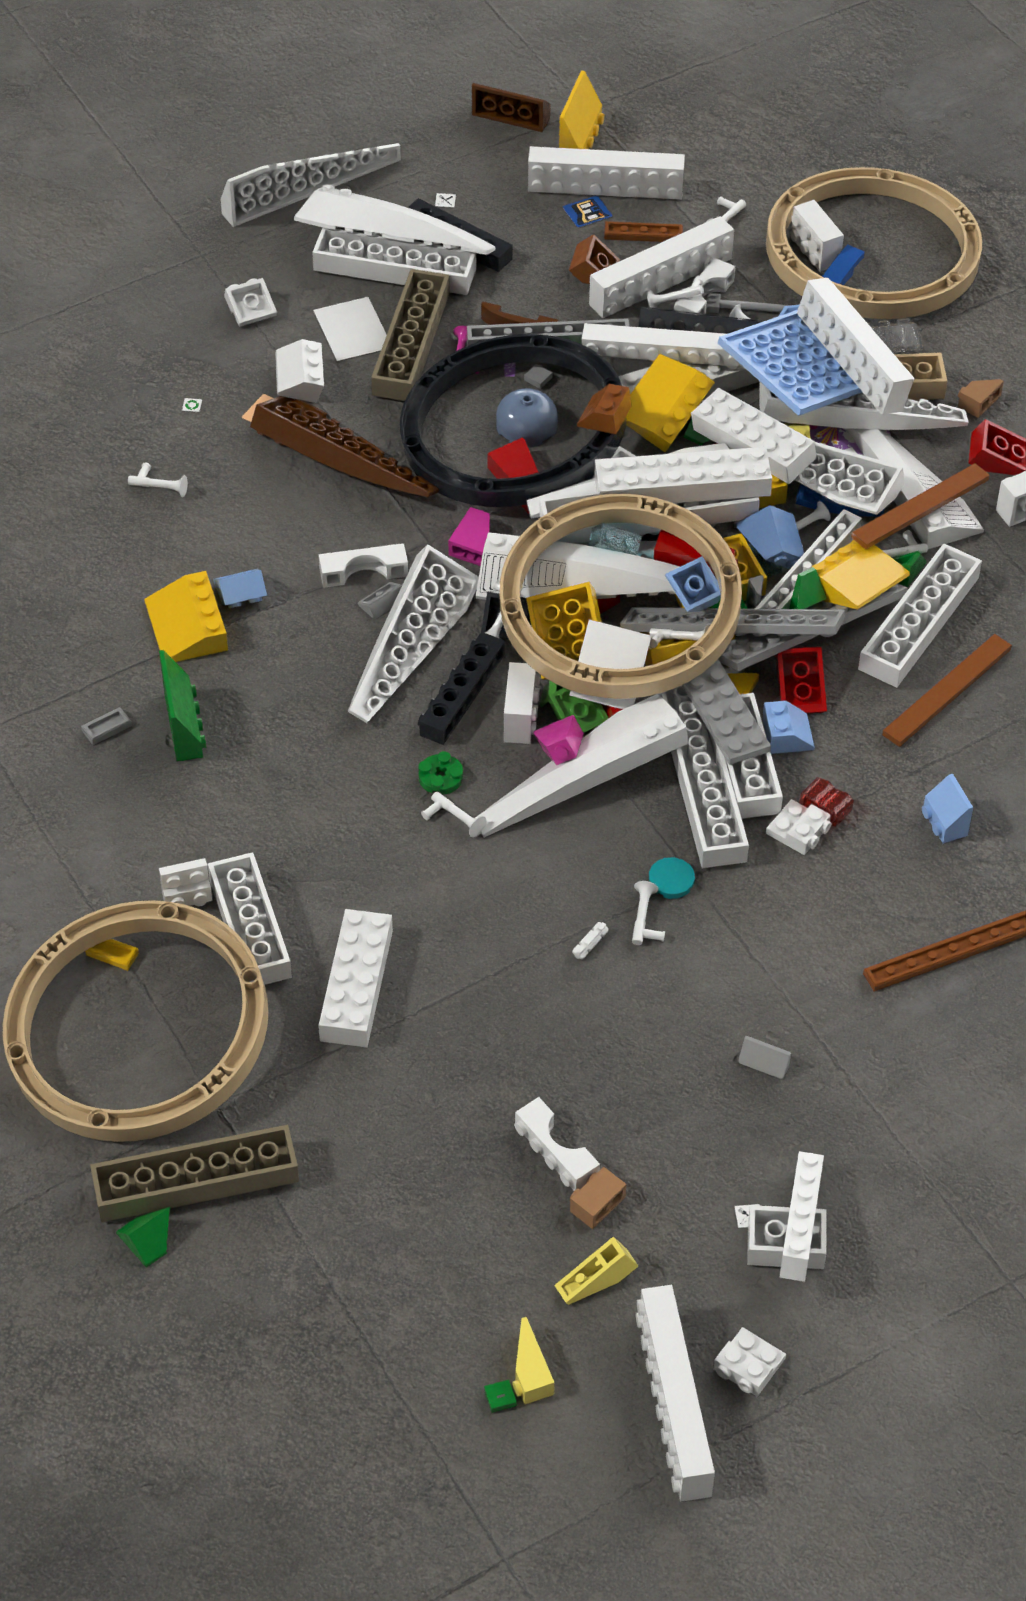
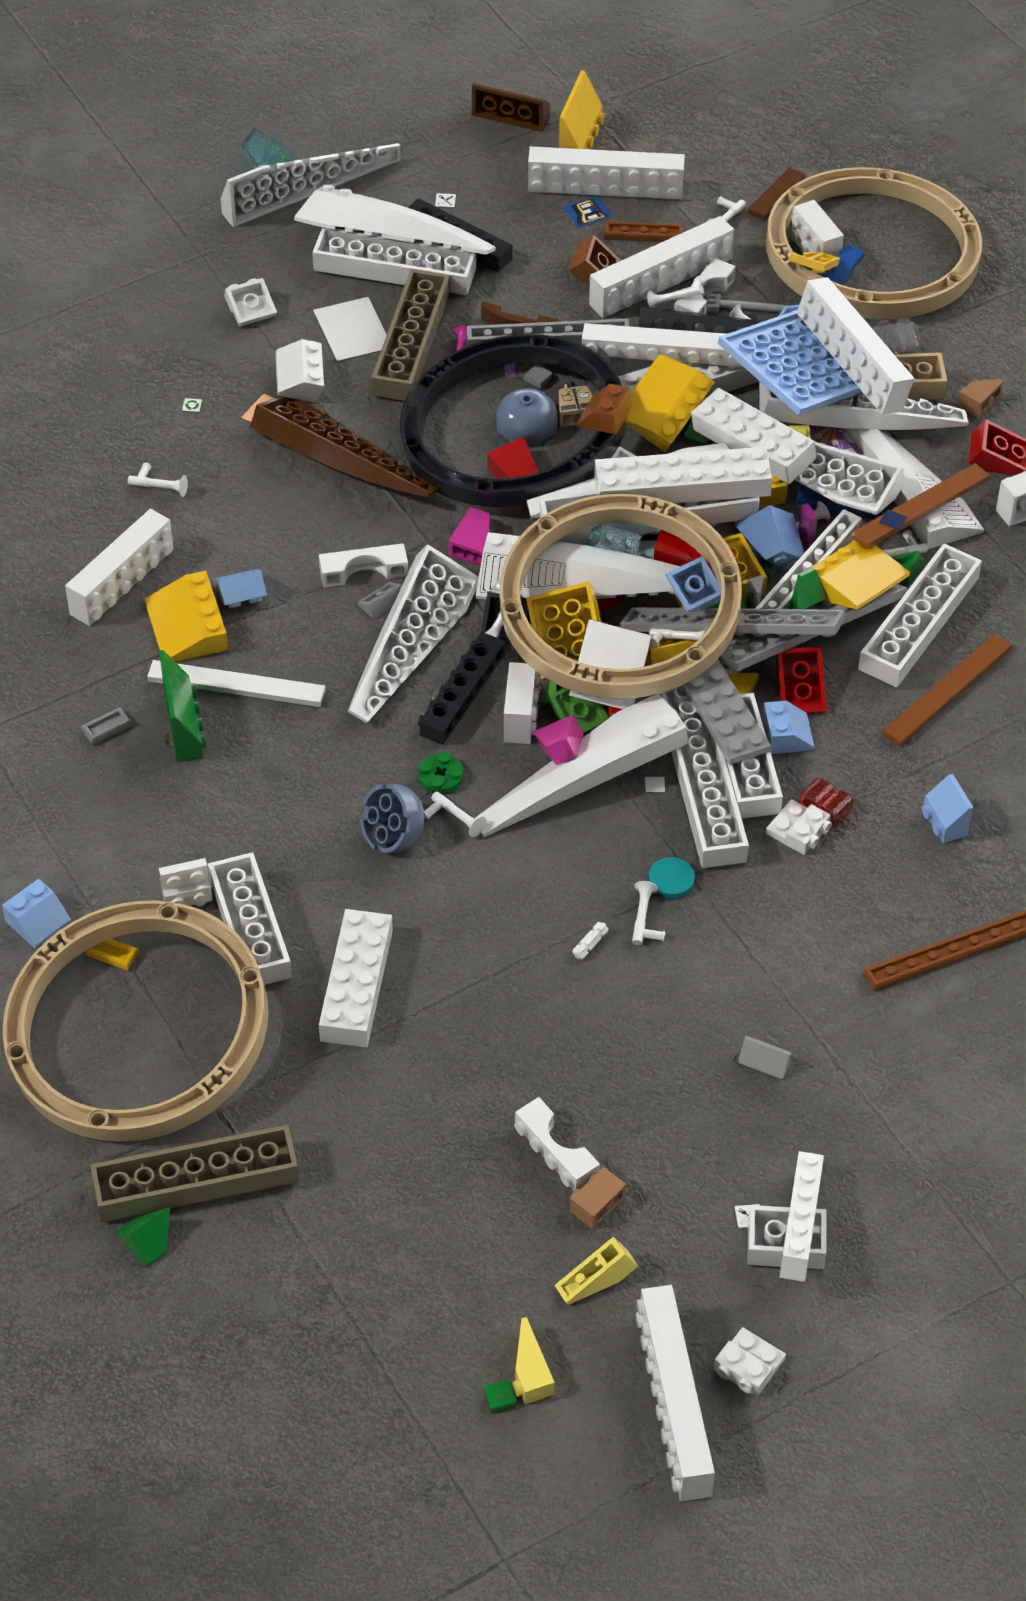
(35, 913): none -> light blue slope
(119, 567): none -> white brick
(247, 685): none -> white tile
(264, 149): none -> clear light blue slope
(398, 809): none -> sand blue cylinder
(572, 403): none -> tan torso
(655, 784): none -> white sticker
(763, 205): none -> reddish brown tile
(807, 525): none -> magenta tile
(817, 261): none -> yellow wing
(893, 519): none -> dark blue sticker

